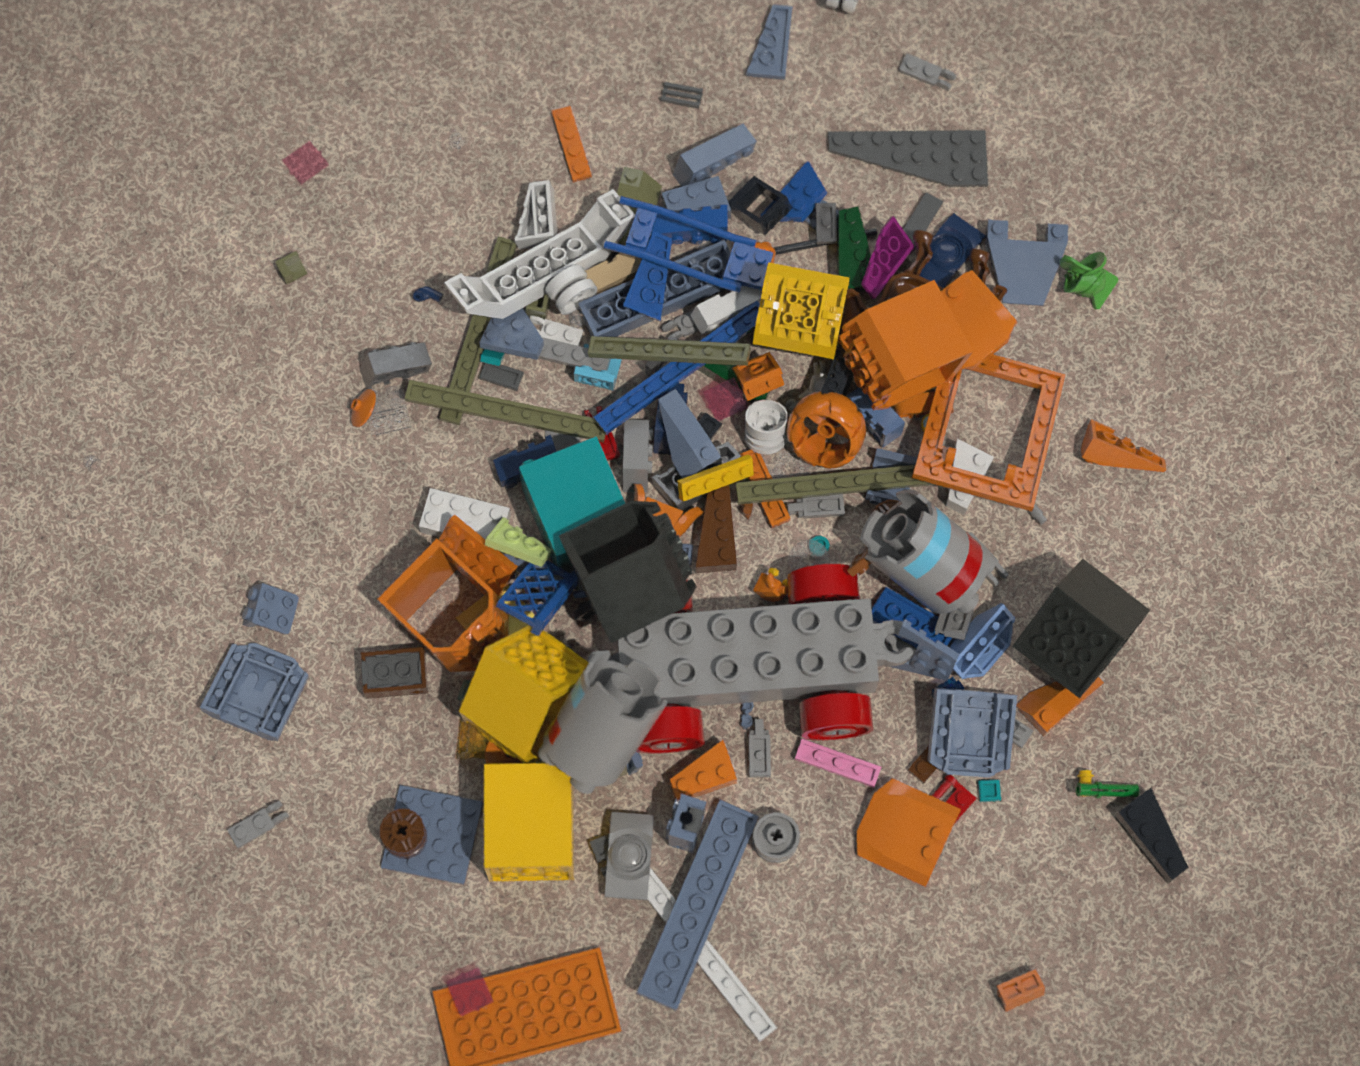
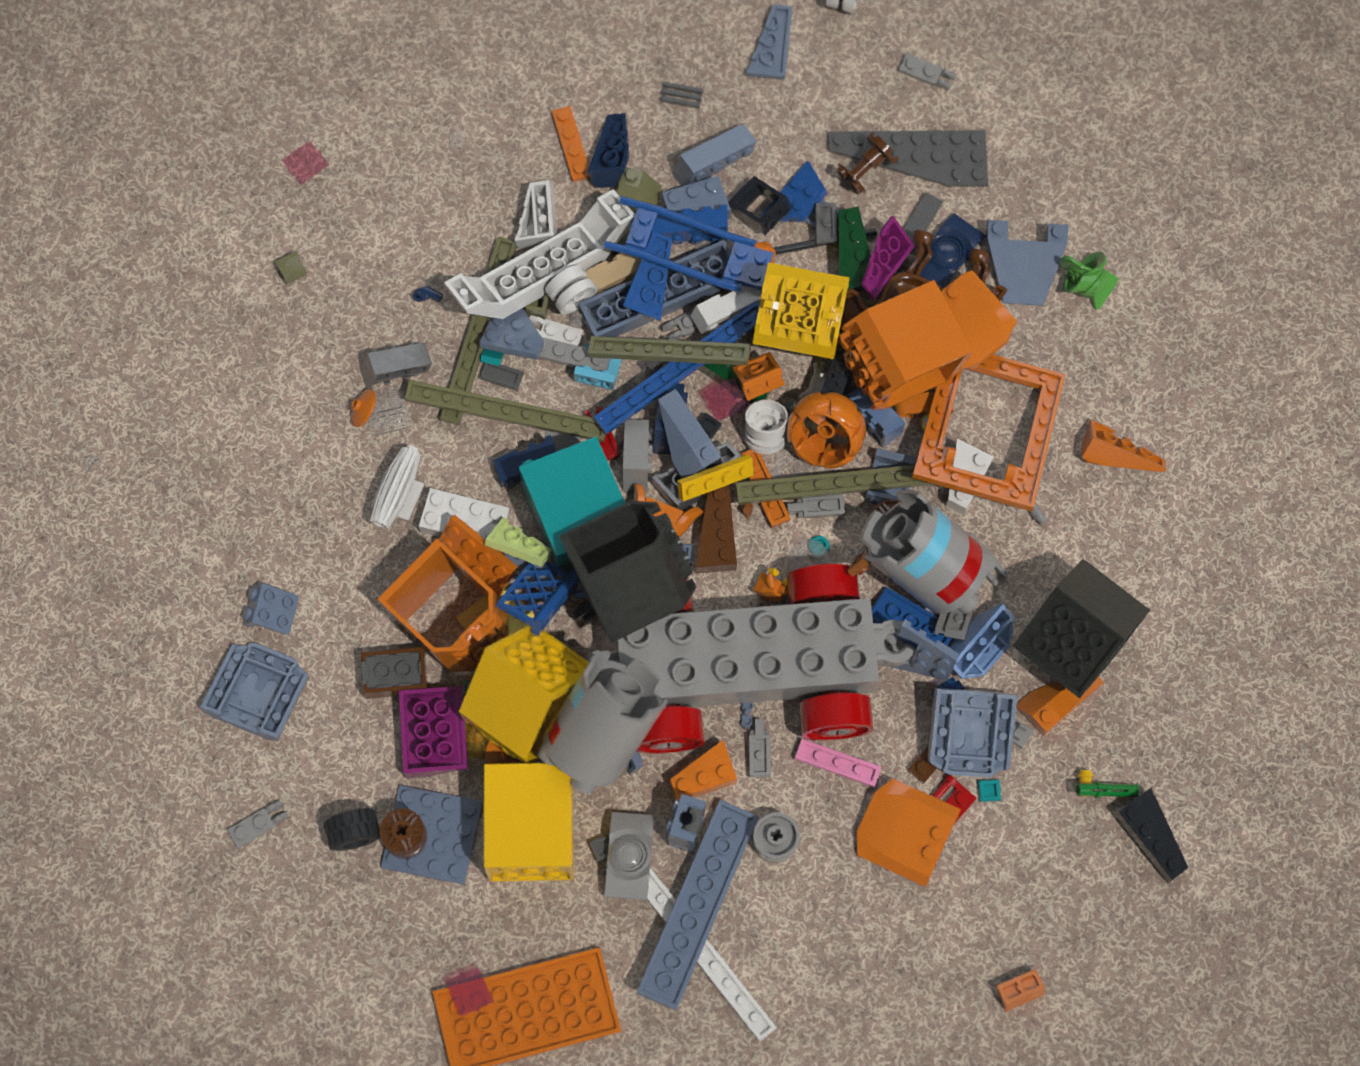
(352, 829): none -> black tyre
(398, 489): none -> white plate
(432, 731): none -> magenta slope
(611, 152): none -> dark blue wedge
(872, 158): none -> reddish brown piece

